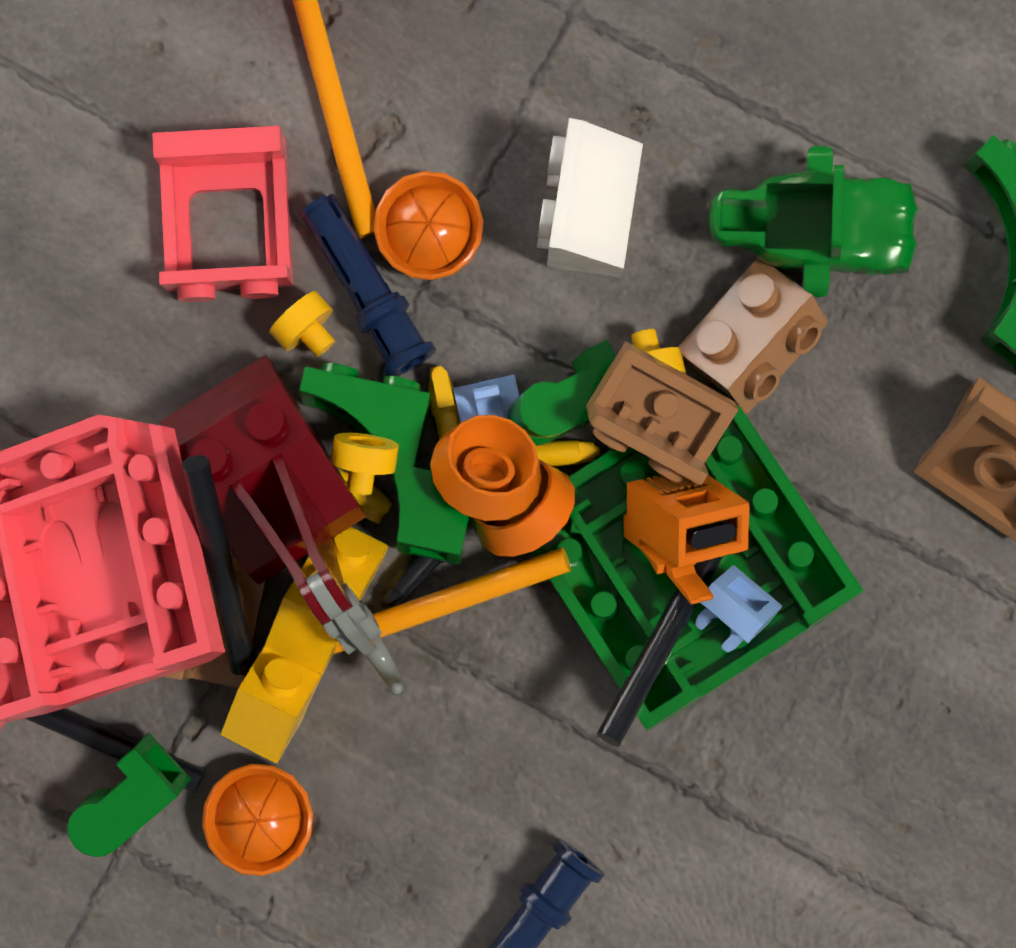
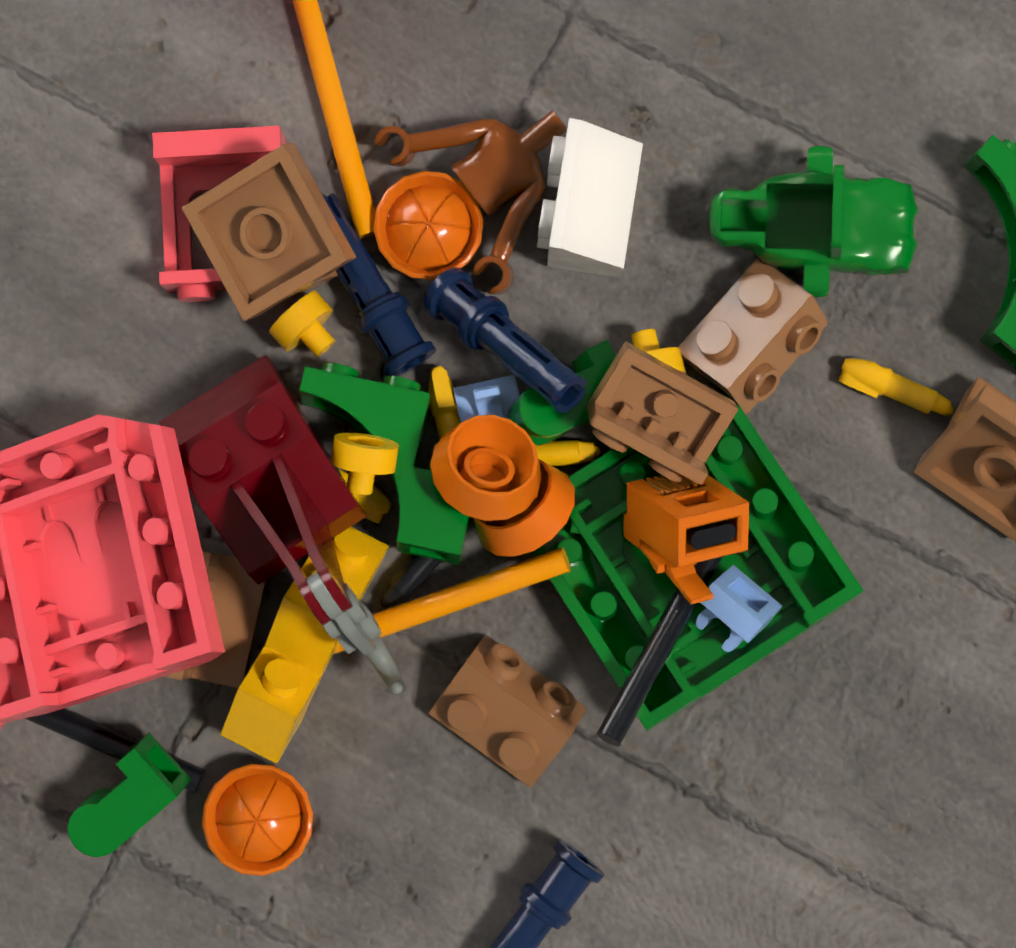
(218, 563): black bar -> none
(269, 232): none -> medium nougat bracket
(486, 325): none -> dark blue pin
(494, 172): none -> dark orange piece
(508, 710): none -> medium nougat bracket
(880, 380): none -> yellow piece

